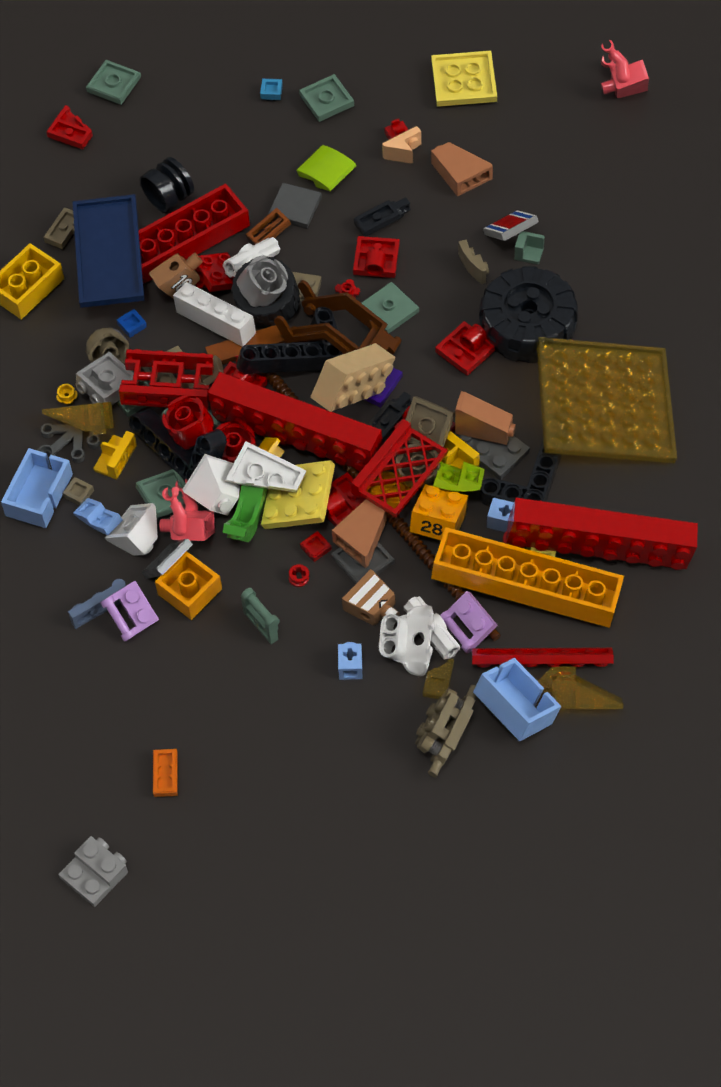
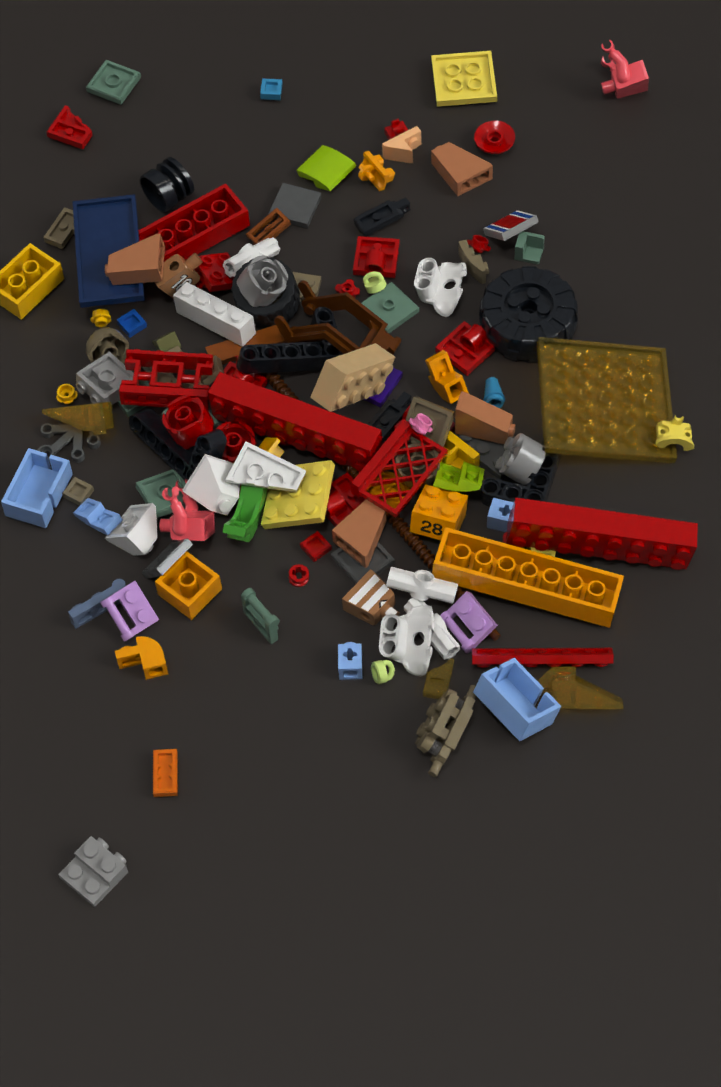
(100, 317): none -> yellow plate
(115, 455): yellow panel -> none
(138, 262): none -> nougat slope
(146, 652): none -> light orange brick
(167, 341): none -> olive slope
(326, 97): sand green plate -> none
(373, 170): none -> light orange hips
(375, 283): none -> yellowish green tile
(379, 671): none -> yellowish green tile
(421, 424): none -> bright pink plate
(422, 585): none -> white piece
(431, 280): none -> white piece
(444, 378): none -> light orange brick
(479, 243): none -> red plate
(493, 392): none -> dark azure cone
(494, 137): none -> red dish
(521, 458): none -> light grey brick
(674, 433): none -> light yellow piece

